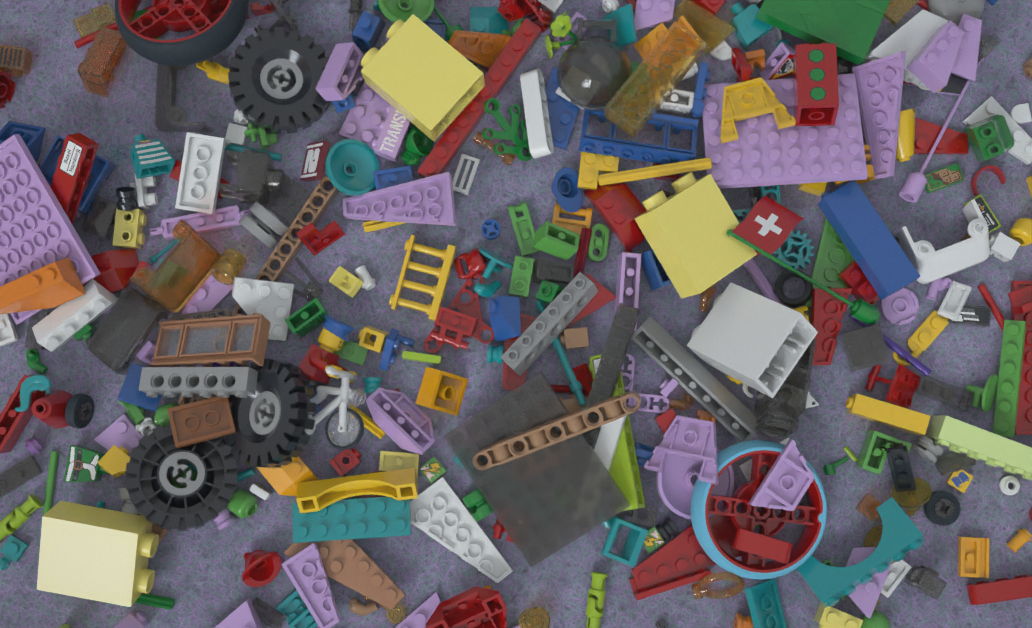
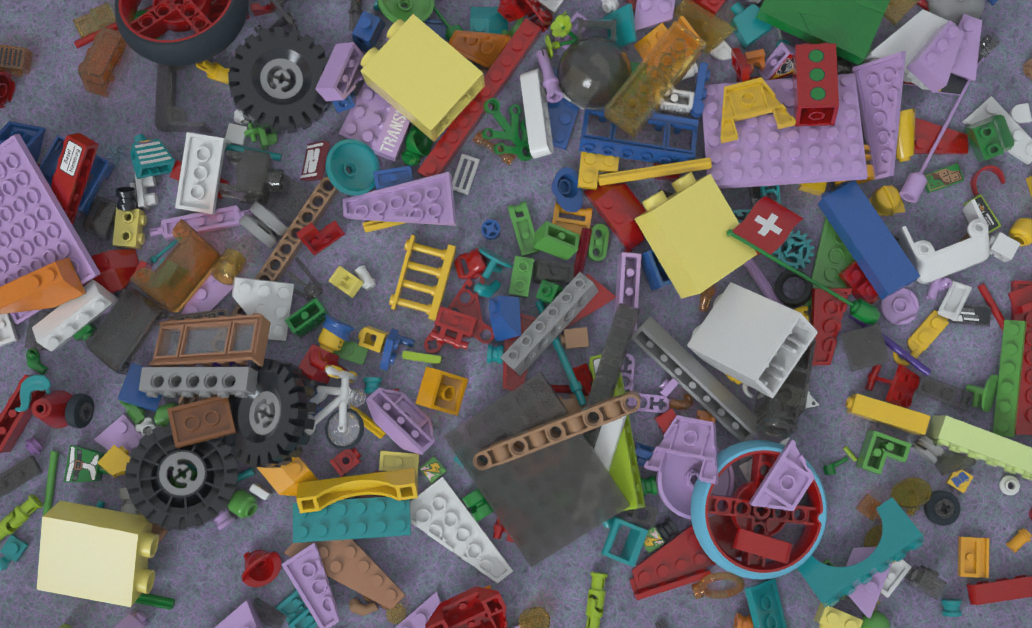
(147, 352): lavender plate -> none
(550, 82): none -> lavender pin
(649, 485): none -> green wheel
(887, 201): none -> yellow piece
(900, 468): black hinge -> none
(951, 607): none -> teal wheel

